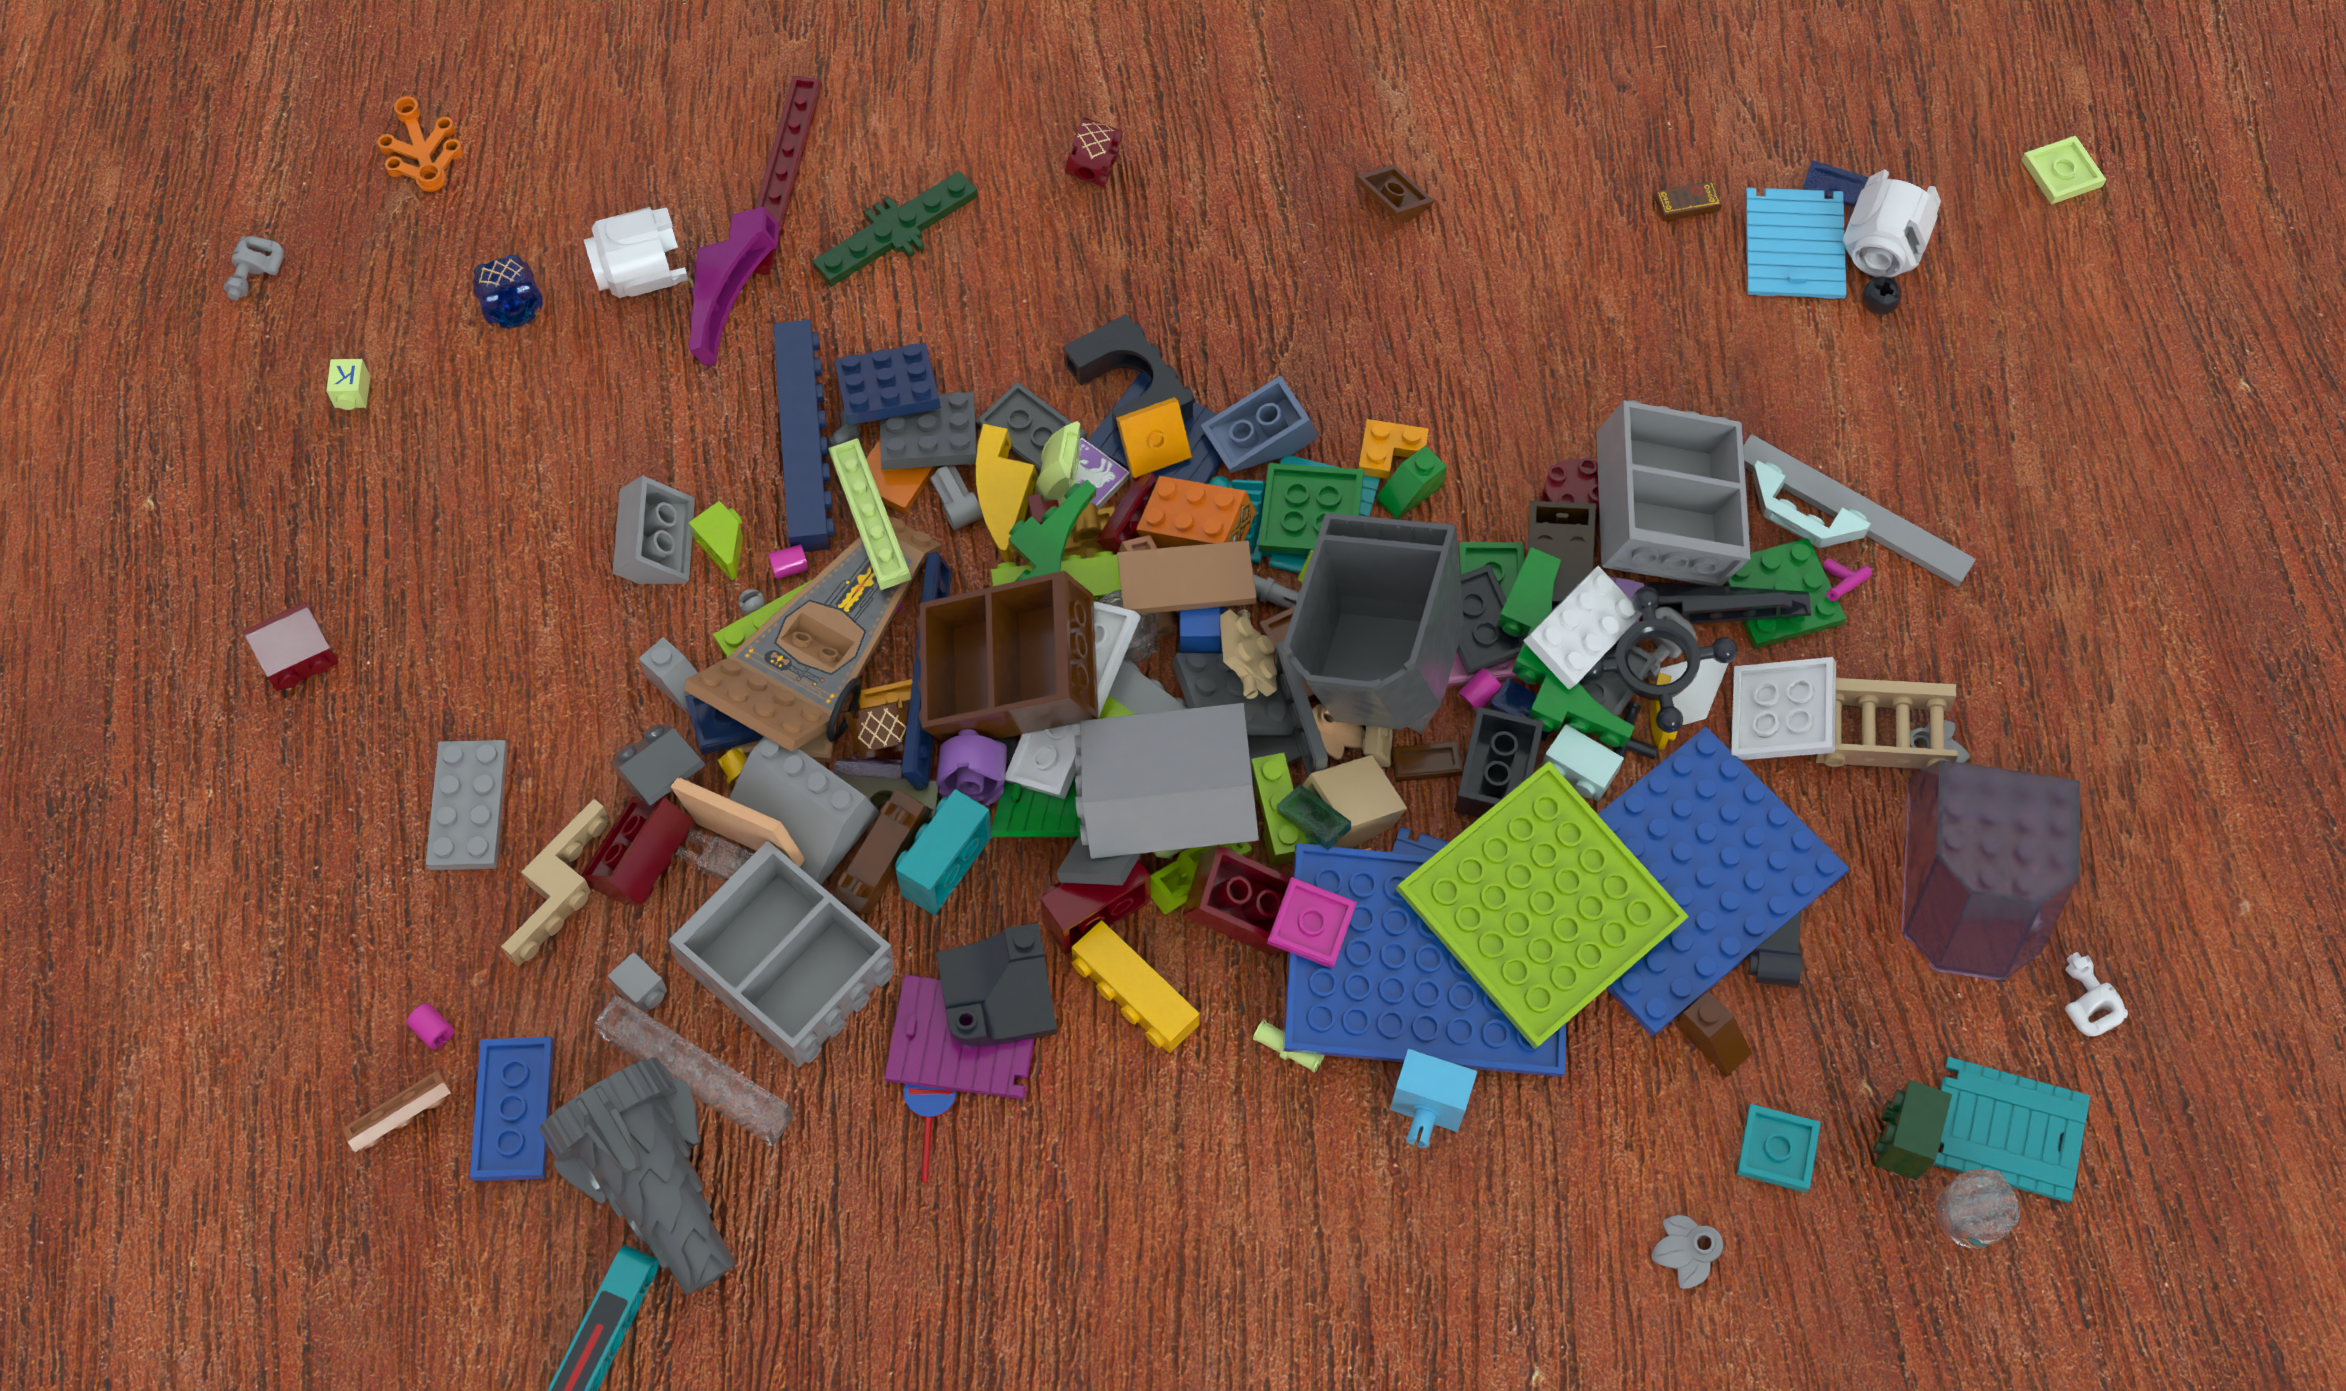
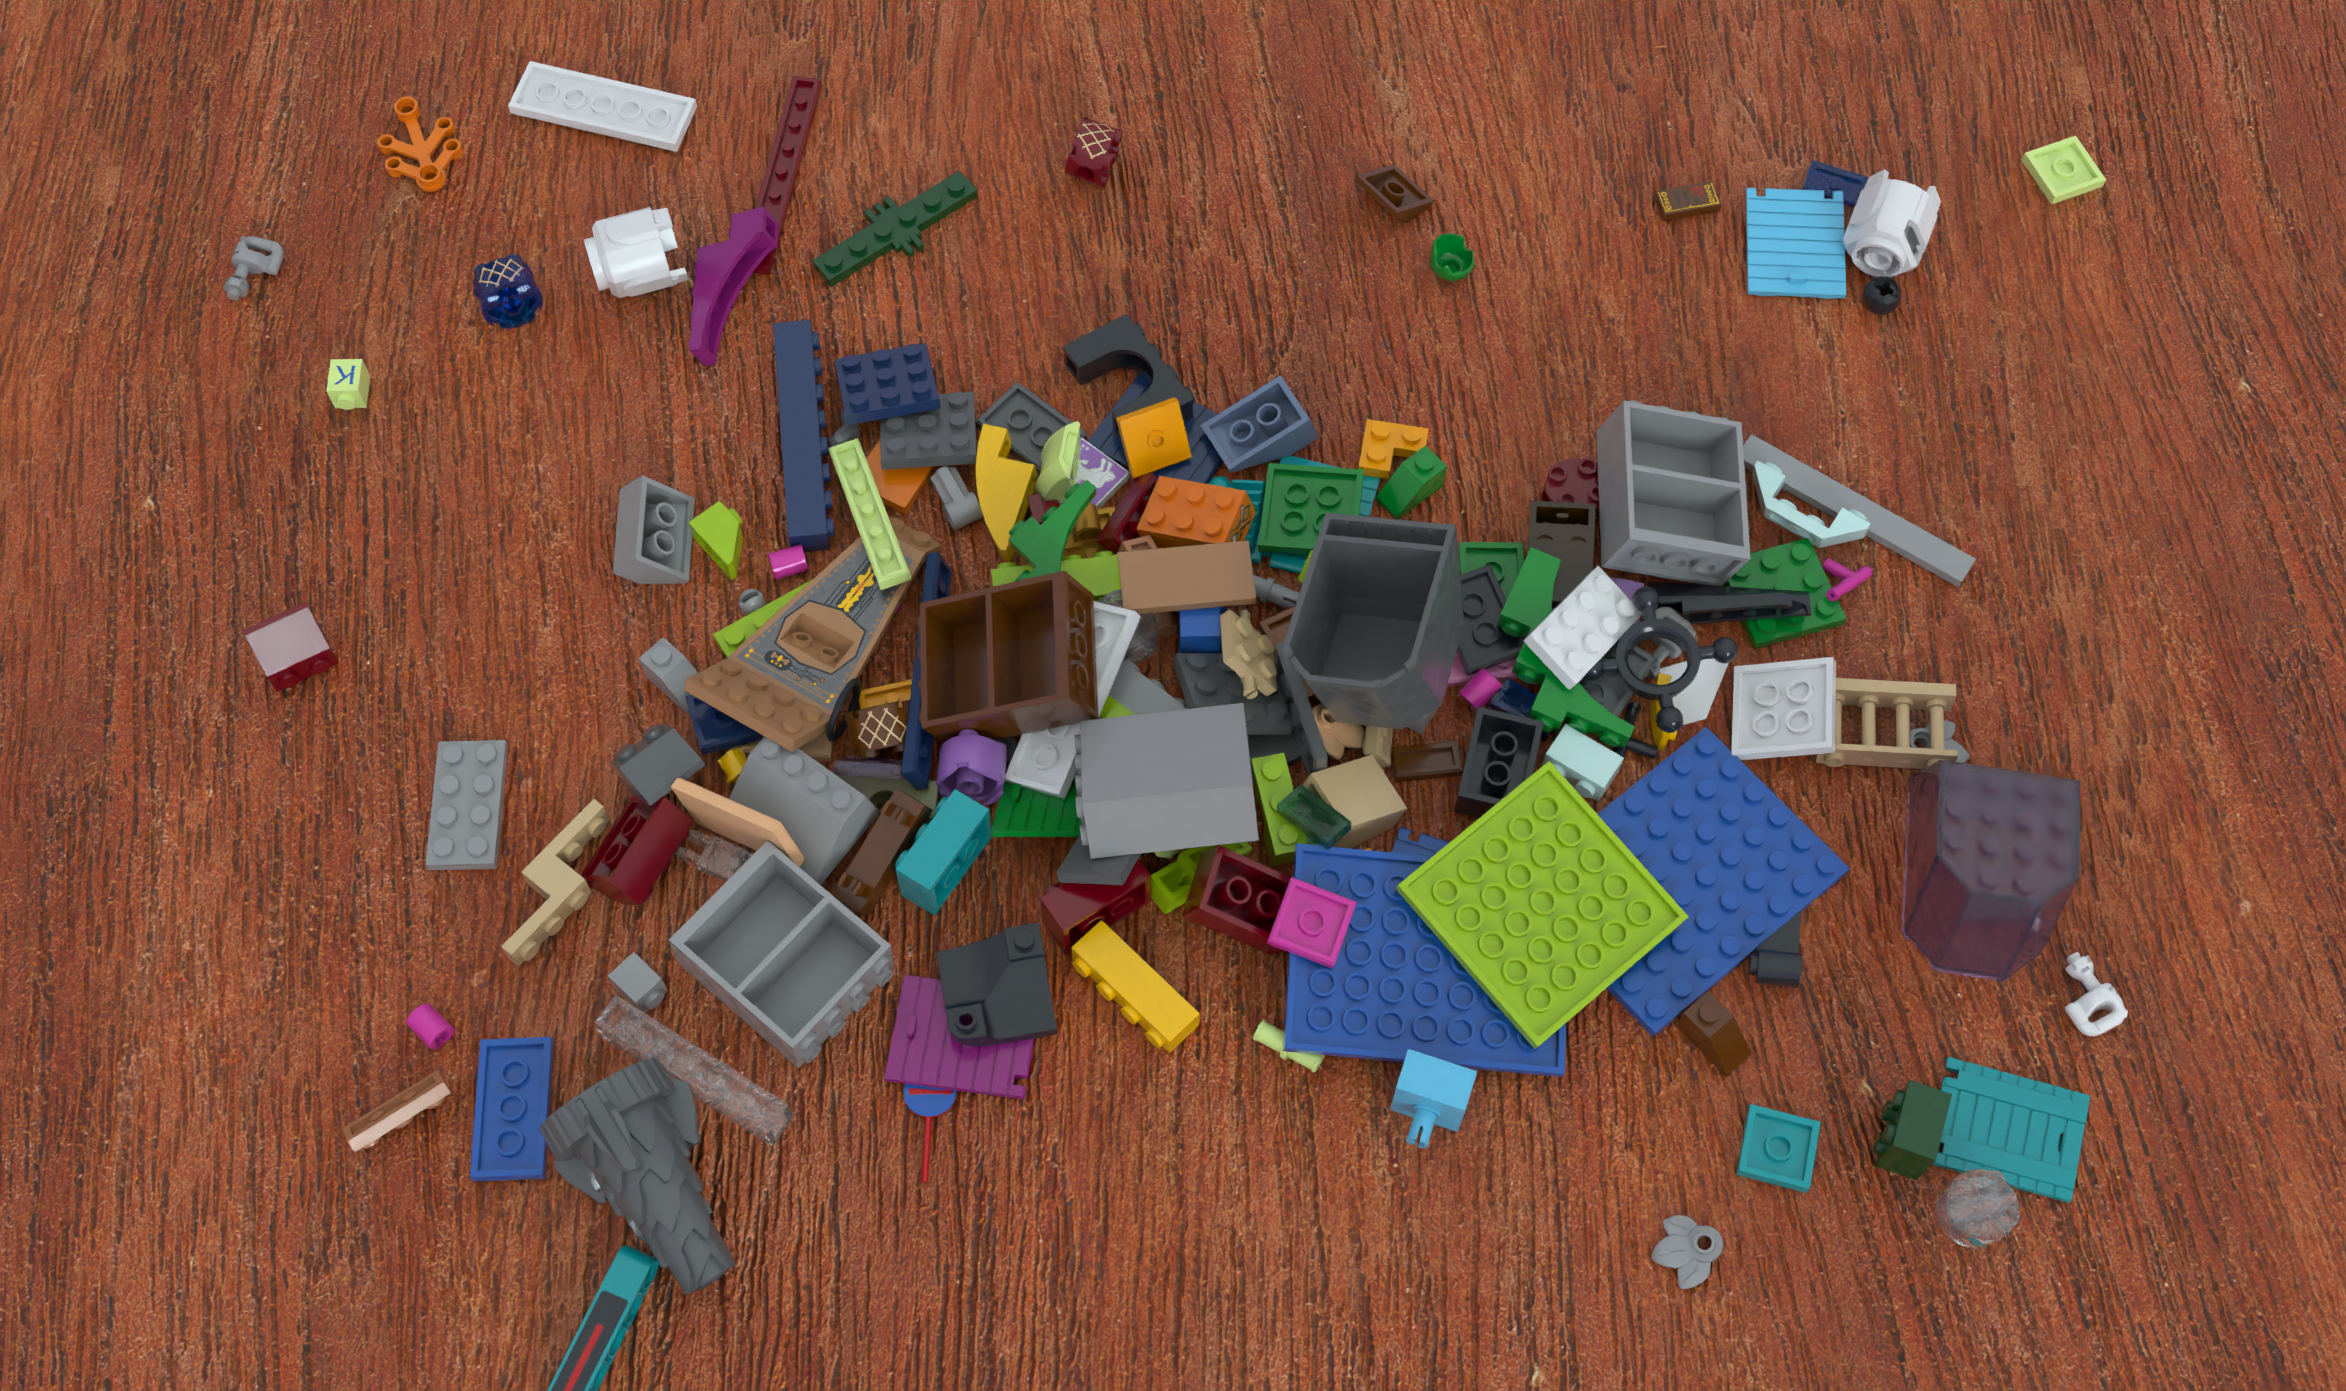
(603, 106): none -> white plate
(1451, 258): none -> green hair

